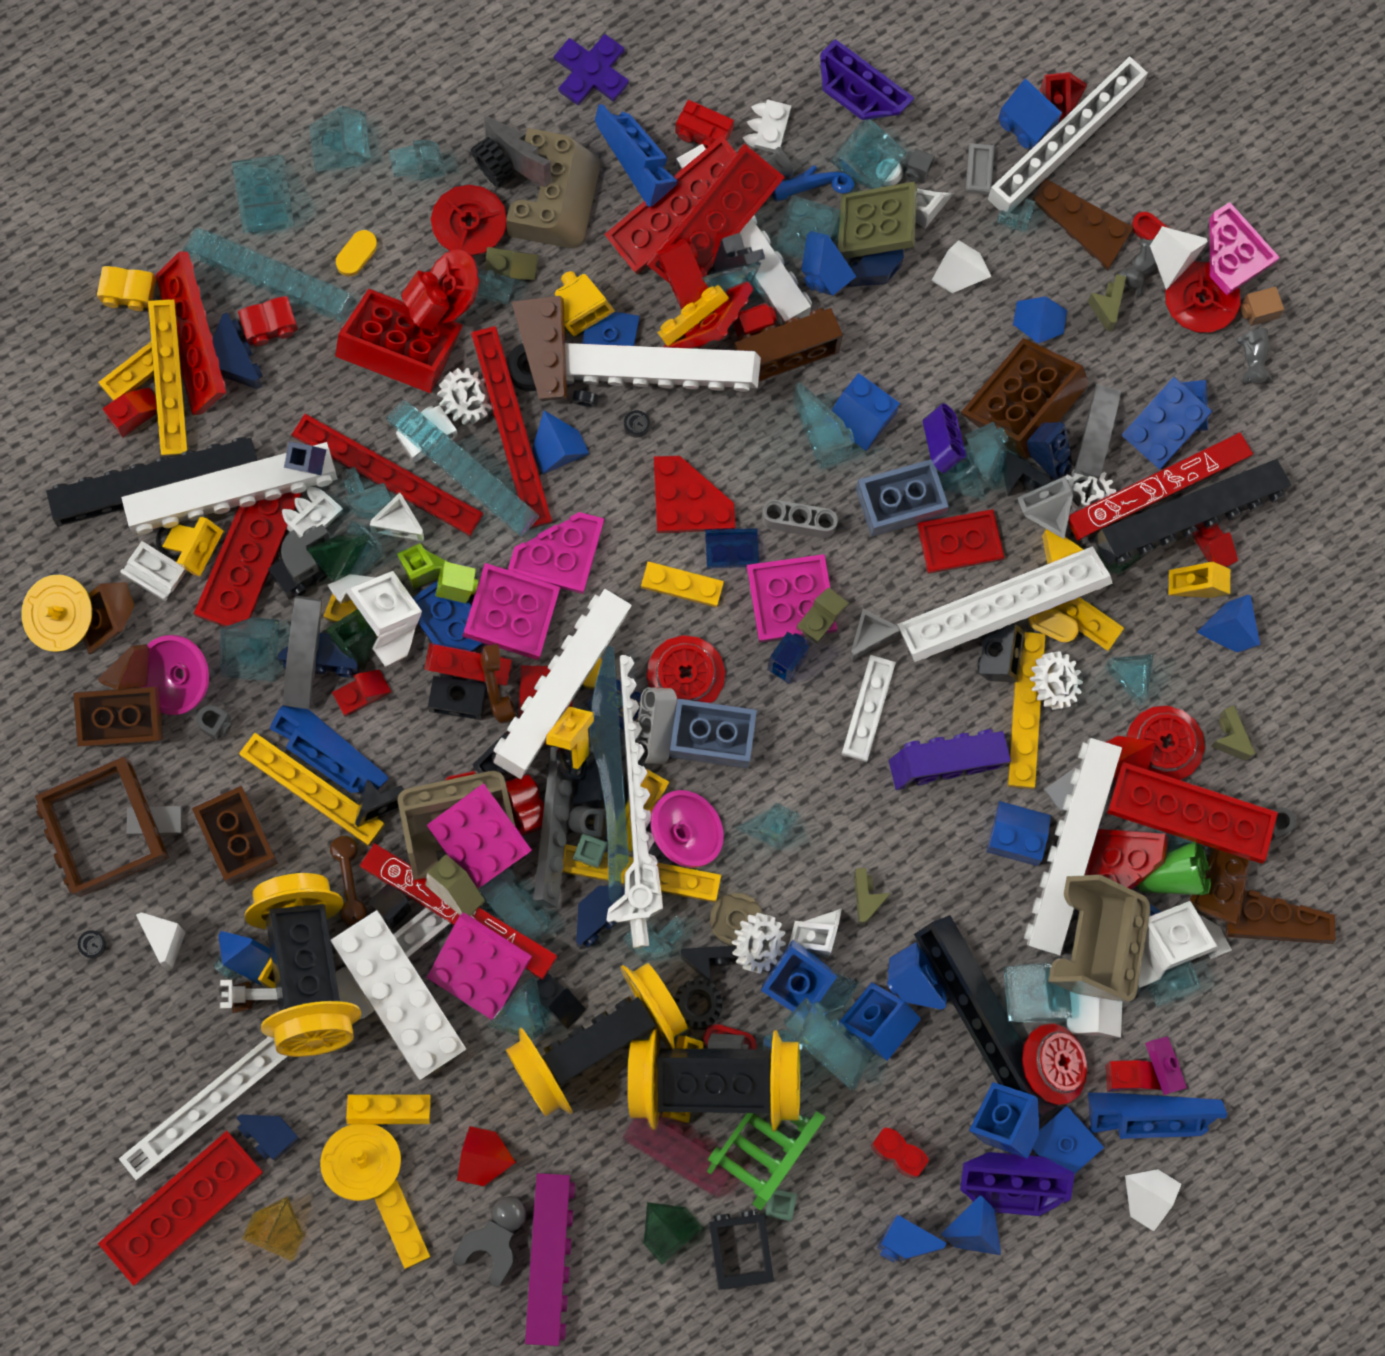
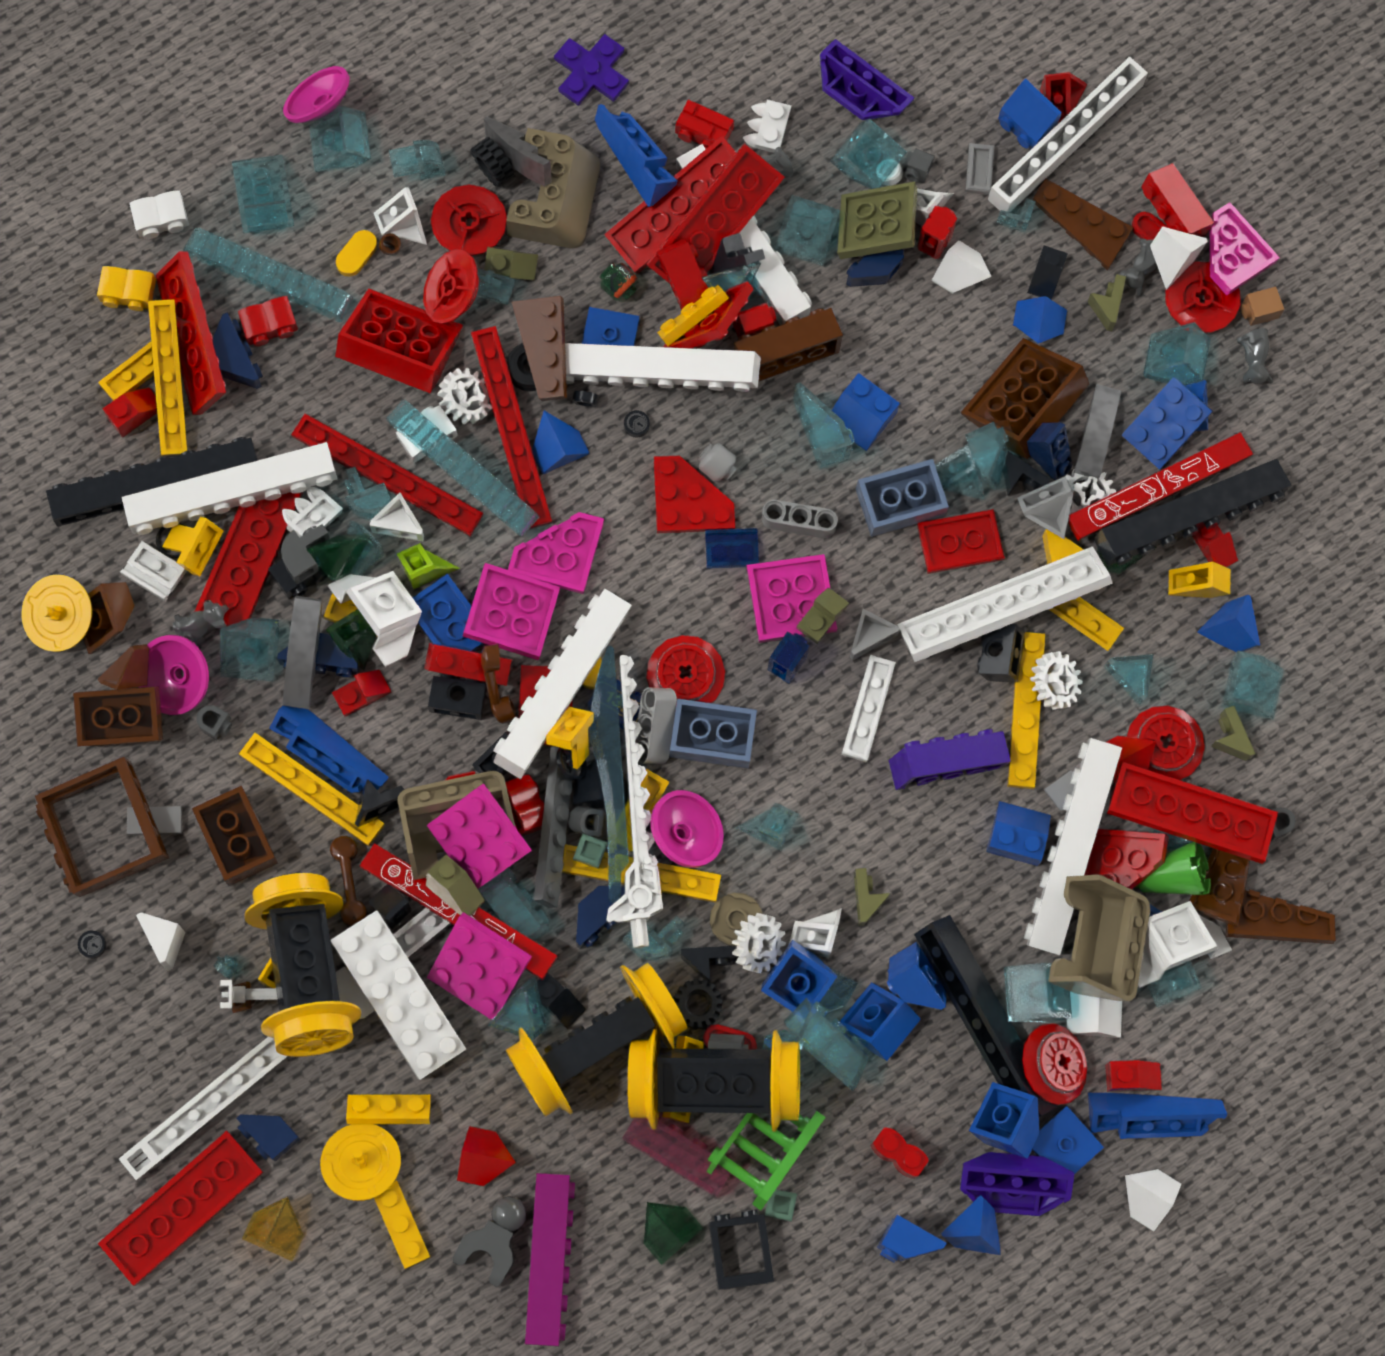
(159, 214): none -> white brick
(197, 623): none -> dark grey animal
(243, 955): blue slope -> none
(305, 458): dark blue brick -> none
(317, 95): none -> dark pink dish
(392, 240): none -> reddish brown hinge
(401, 218): none -> white slope
(425, 300): red brick -> none
(456, 582): lime brick -> none
(582, 303): yellow torso -> none
(618, 281): none -> clear green head
(682, 584): yellow plate -> none
(717, 462): none -> light grey head
(808, 181): blue plant -> none
(824, 265): blue slope -> none
(937, 231): none -> red brick
(944, 438): dark purple beam -> none
(1047, 272): none -> black slope
(1055, 625): yellow tile -> none
(1165, 1065): magenta plate -> none
(1176, 201): none -> brick
(1178, 354): none -> clear light blue slope
(1253, 685): none -> clear light blue slope

